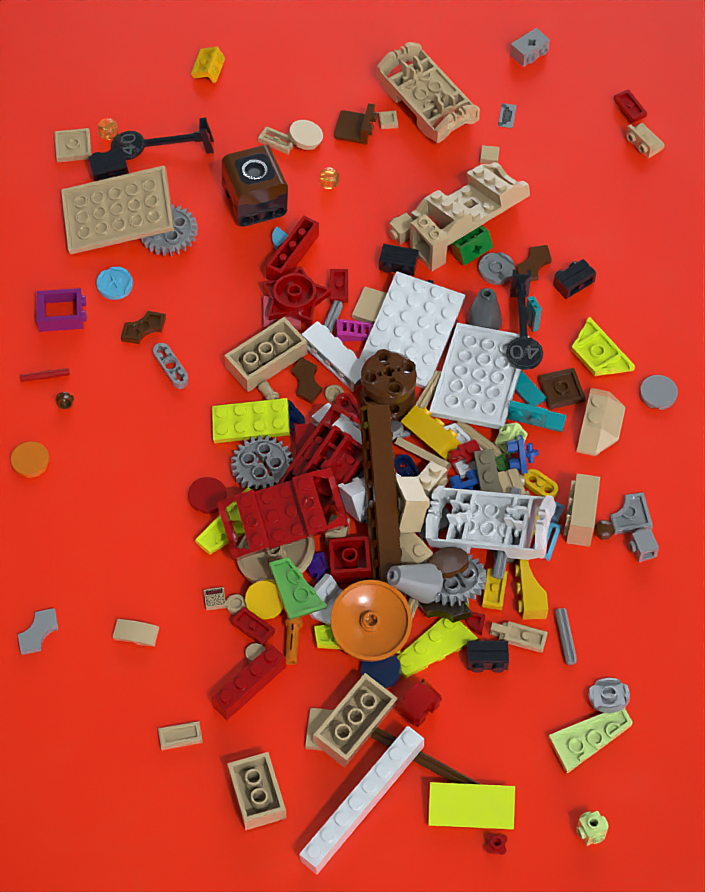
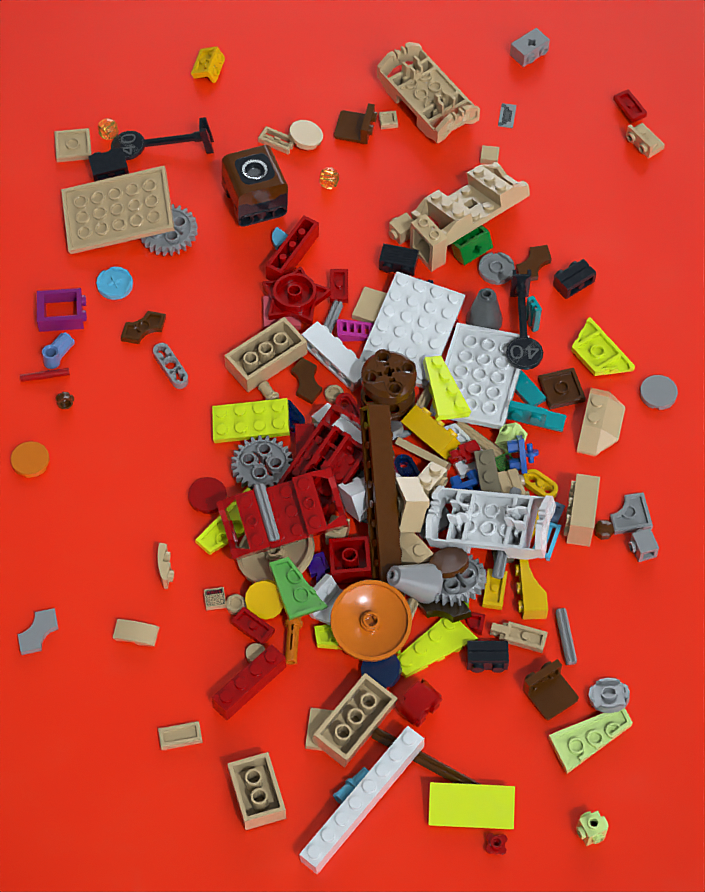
(55, 351): none -> medium blue piece
(164, 565): none -> tan slope
(266, 512): none -> light grey axle
(350, 785): none -> medium azure pin
(445, 393): none -> neon yellow wing
(549, 690): none -> reddish brown bracket

